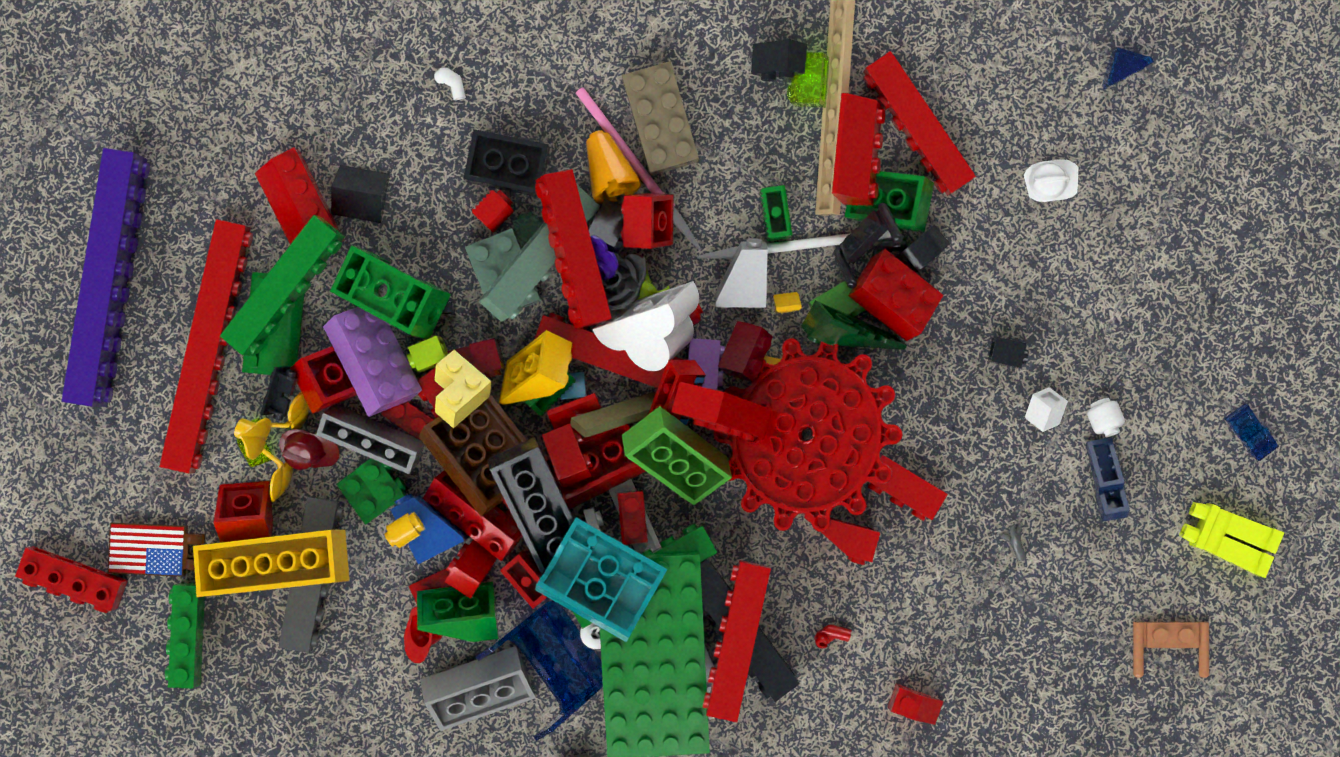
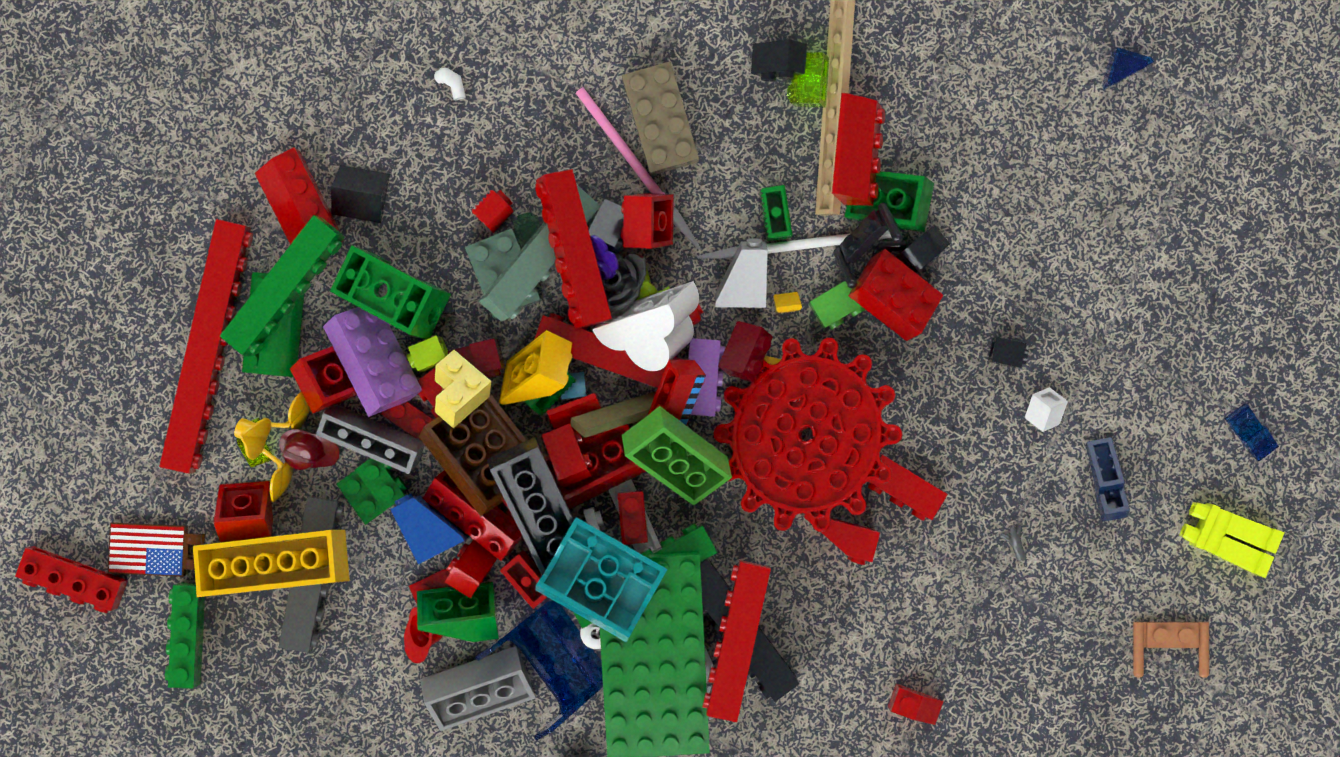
(105, 278): dark purple brick -> none
(281, 381): black hinge -> none
(404, 530): yellow brick -> none
(505, 162): black brick -> none
(609, 169): light orange cone -> none
(721, 411): red brick -> none
(829, 633): red arm -> none
(836, 327): dark green wedge -> none
(918, 123): red brick -> none
(1052, 180): white piece -> none
(1106, 417): white head -> none

